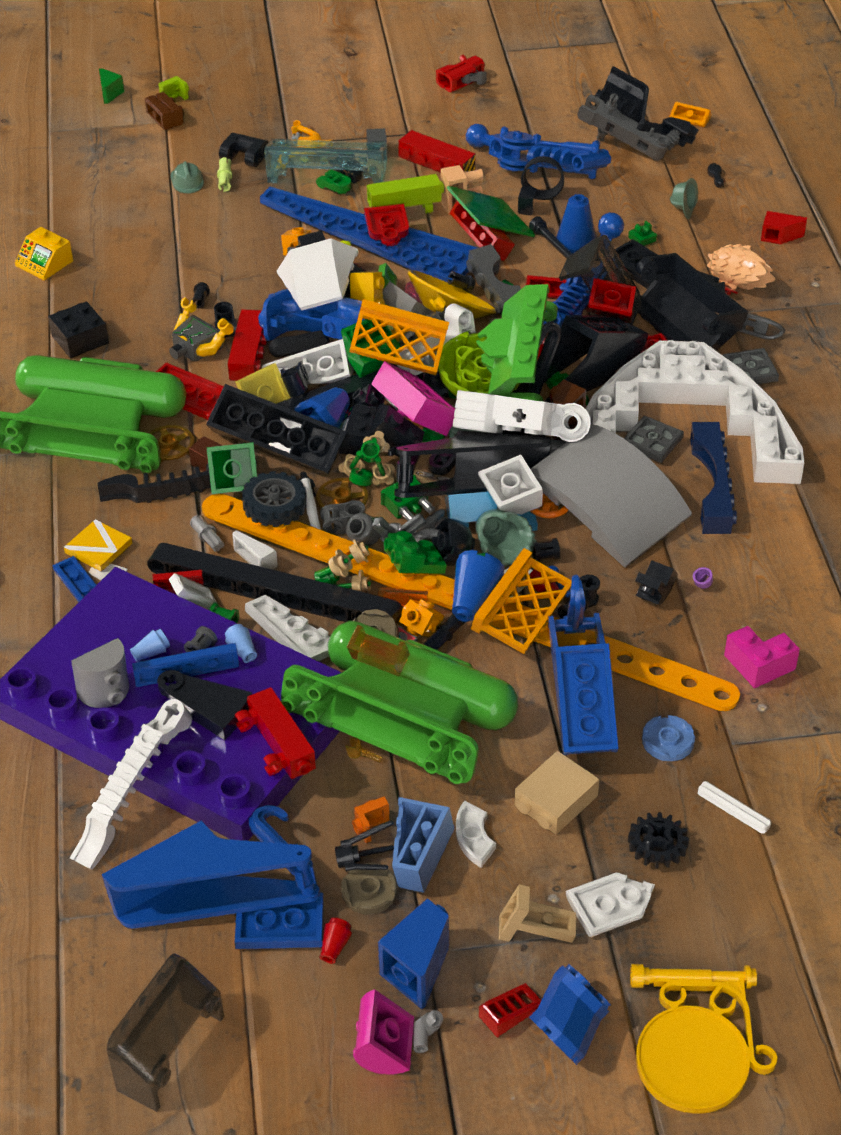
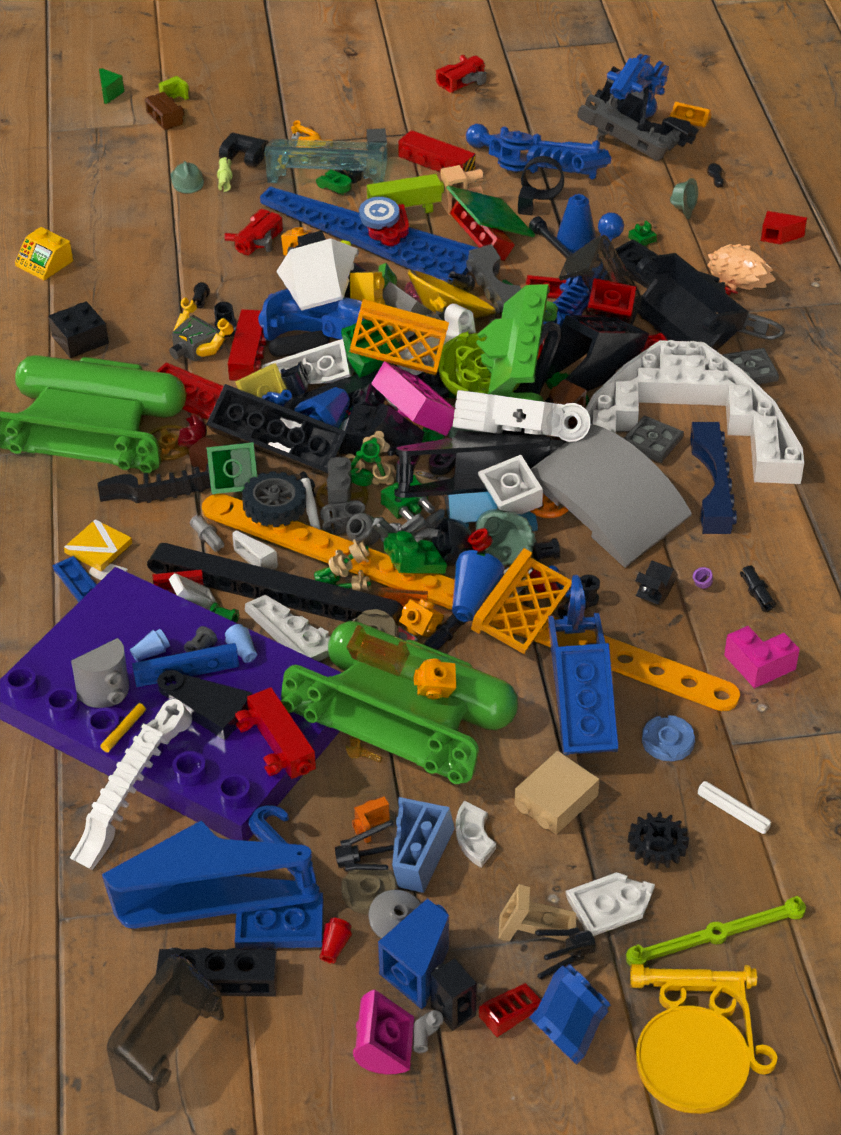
(123, 727): none -> yellow piece
(192, 433): none -> dark red hair
(232, 978): none -> black brick
(258, 233): none -> red piece
(278, 398): none -> blue arm
(339, 480): none -> dark grey brick
(379, 212): none -> medium blue tile
(381, 912): none -> light grey dish
(435, 679): none -> light orange brick
(453, 993): none -> black brick
(480, 539): none -> red bush
(577, 946): none -> black plant
(638, 75): none -> blue piece
(757, 588): none -> black pin
(793, 908): none -> lime piece

